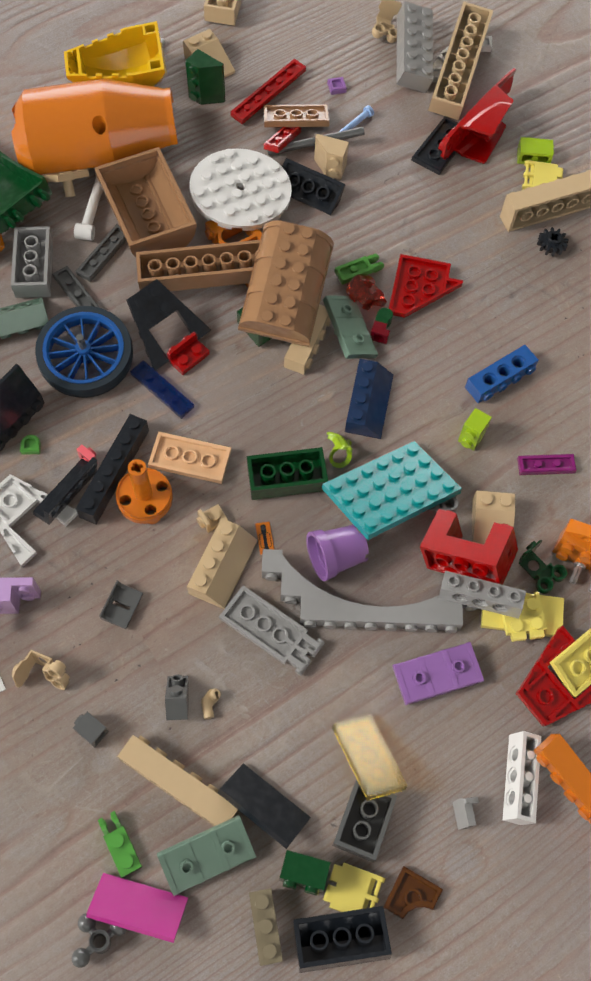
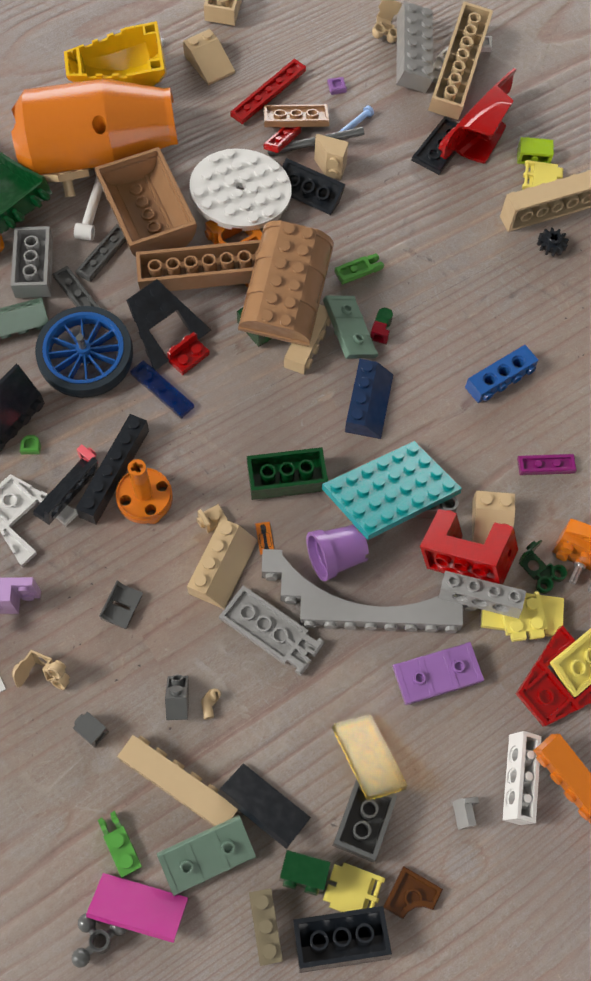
(189, 457): light nougat plate -> none
(205, 78): dark green slope -> none
(340, 443): lime piece -> none
(363, 289): clear red slope -> none
(420, 284): red wing -> none
(474, 429): lime brick -> none

